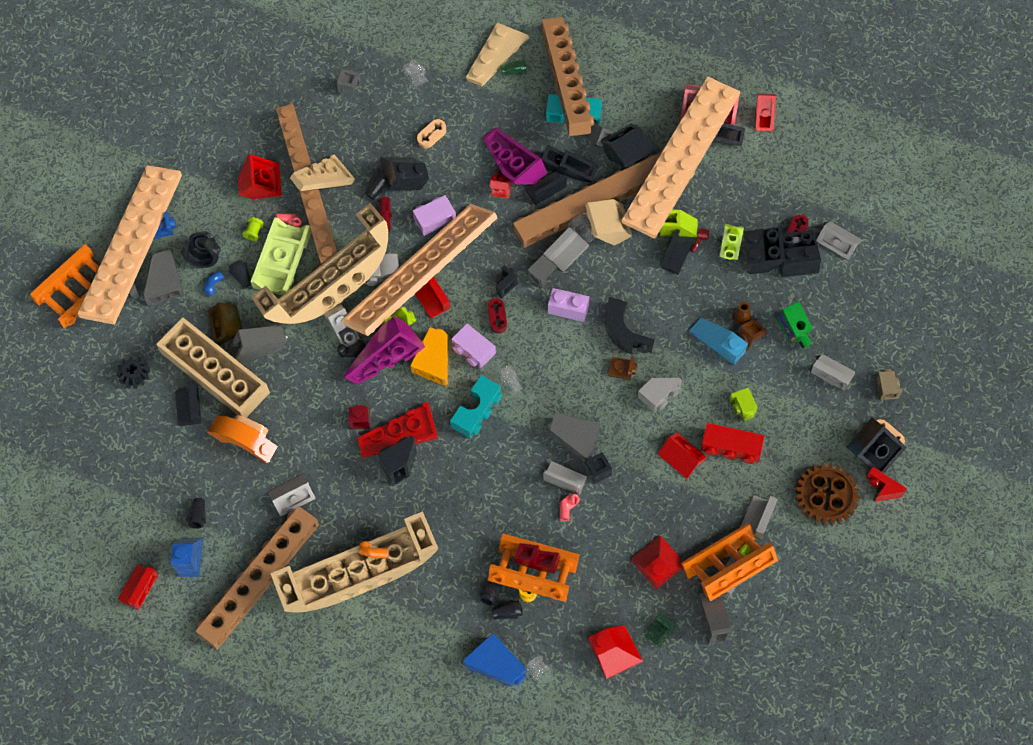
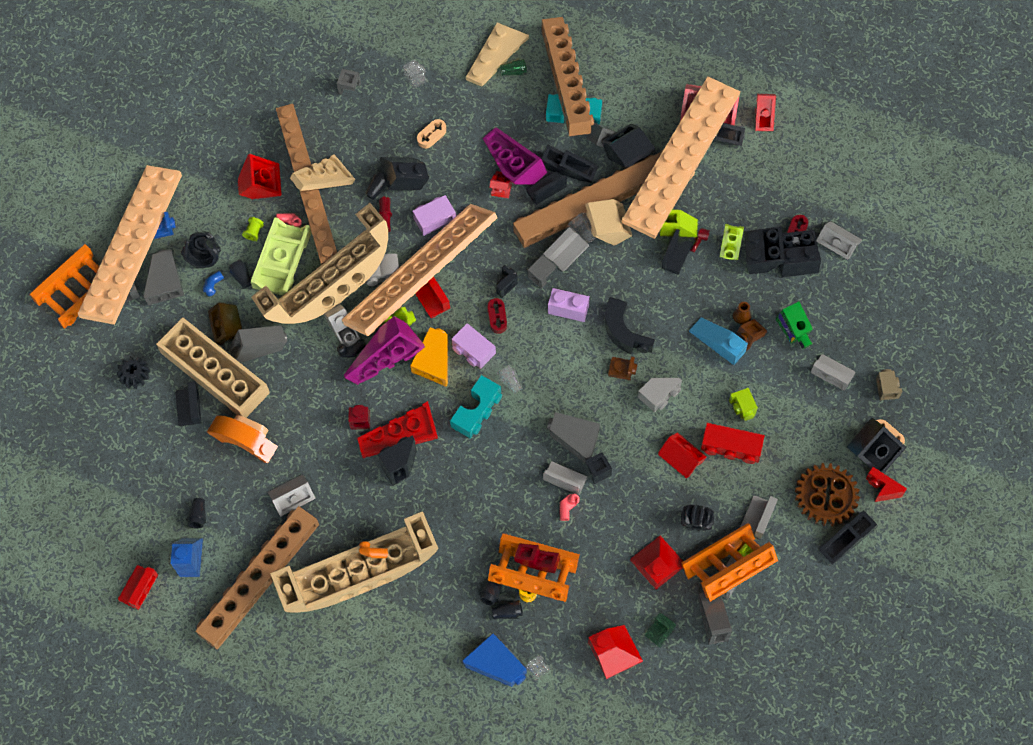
(697, 517): none -> black gear
(848, 537): none -> black slope

